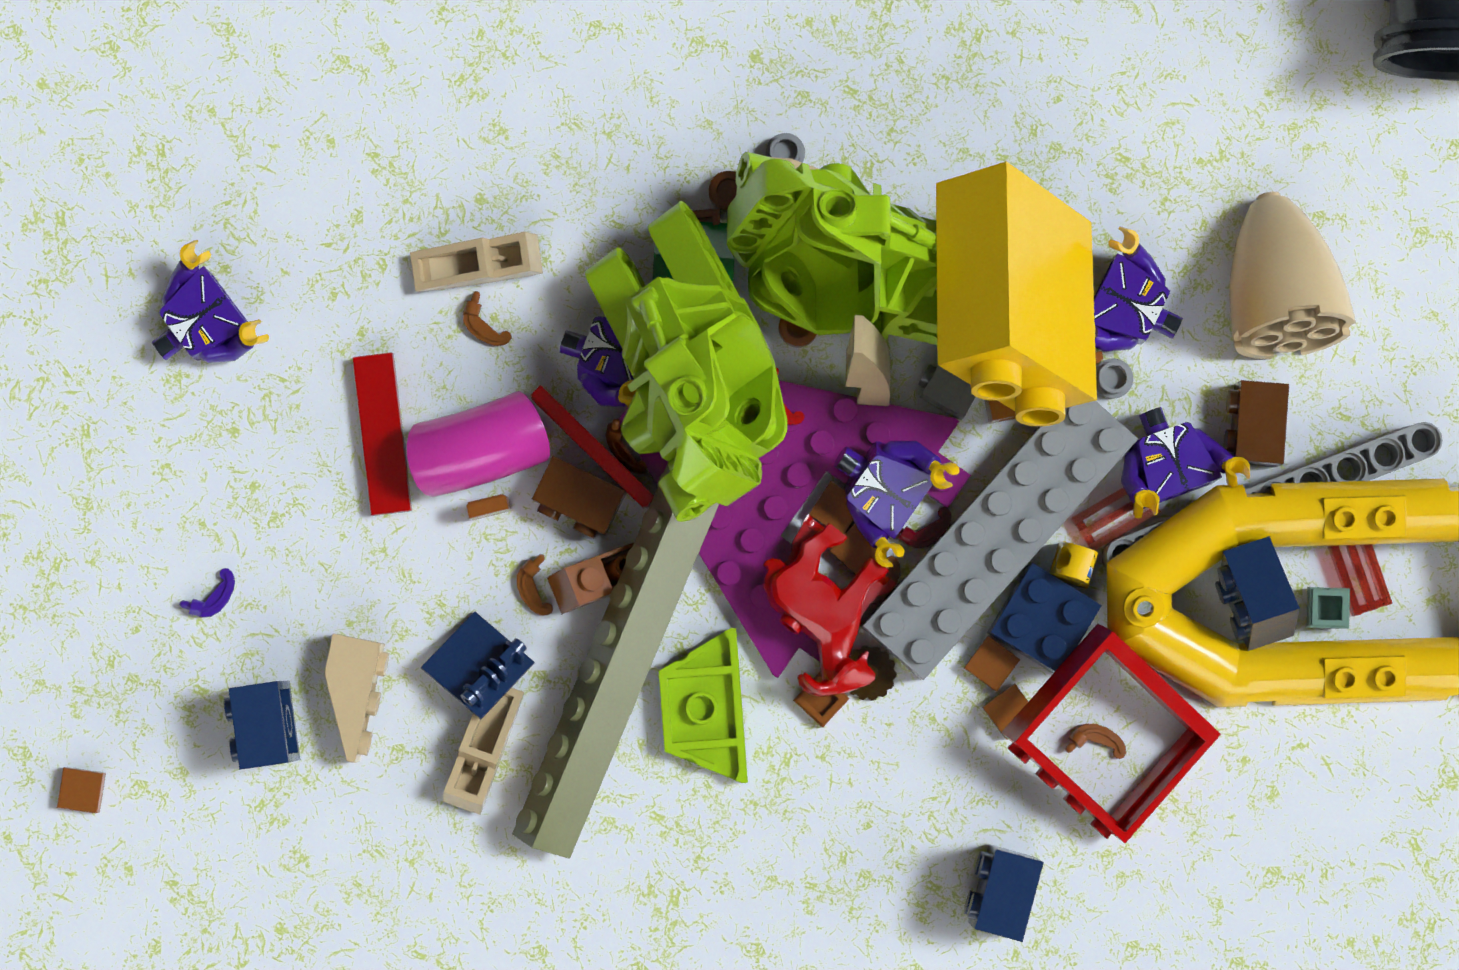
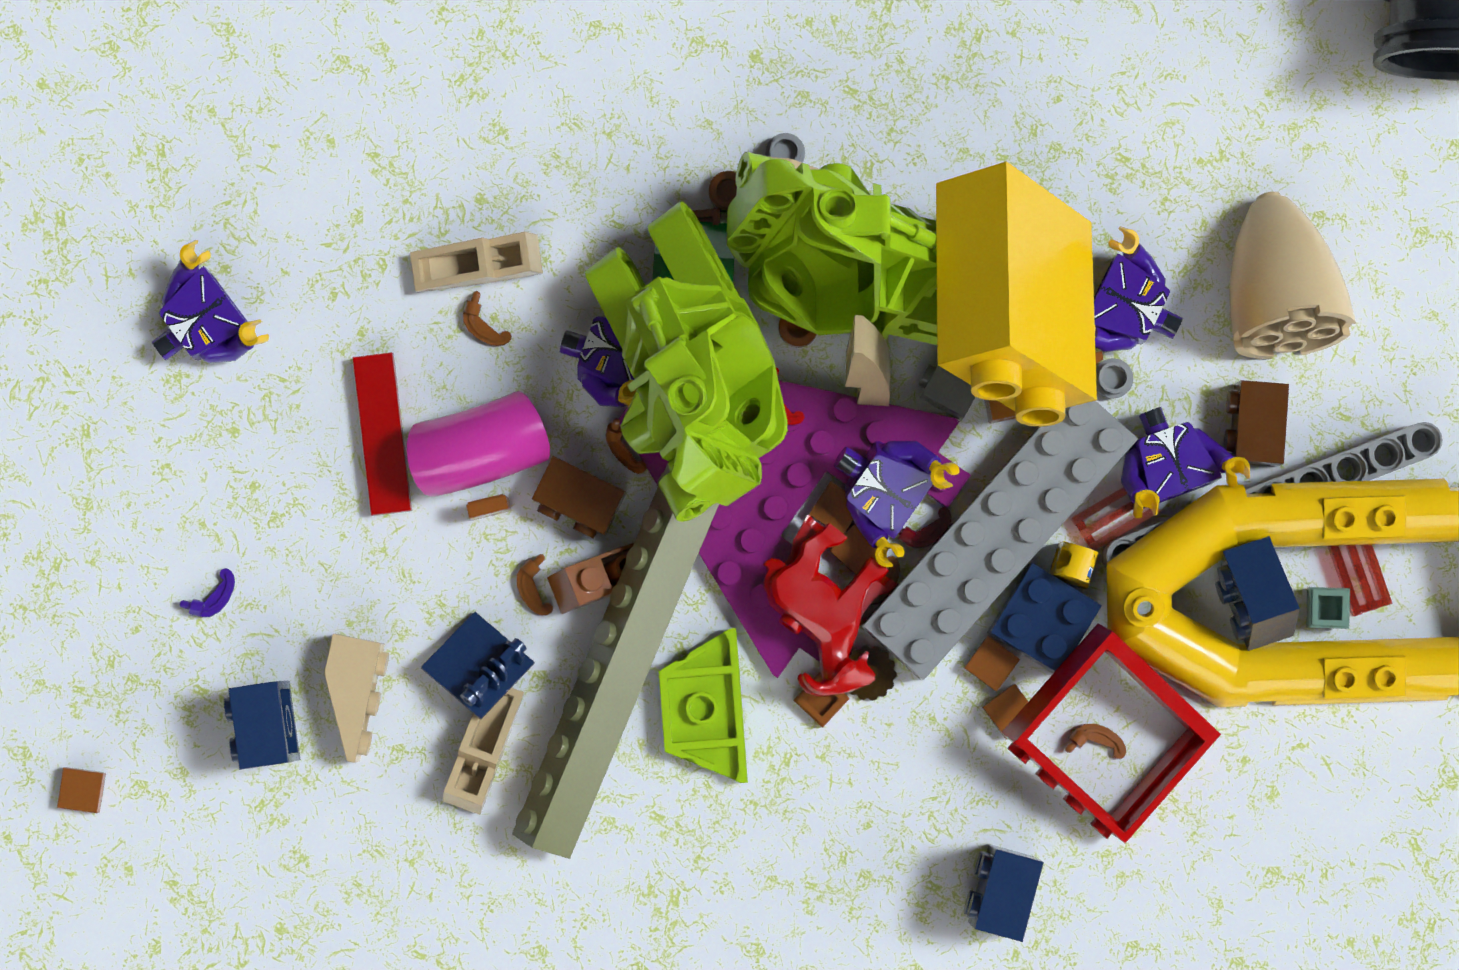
(592, 447): red tile -> none

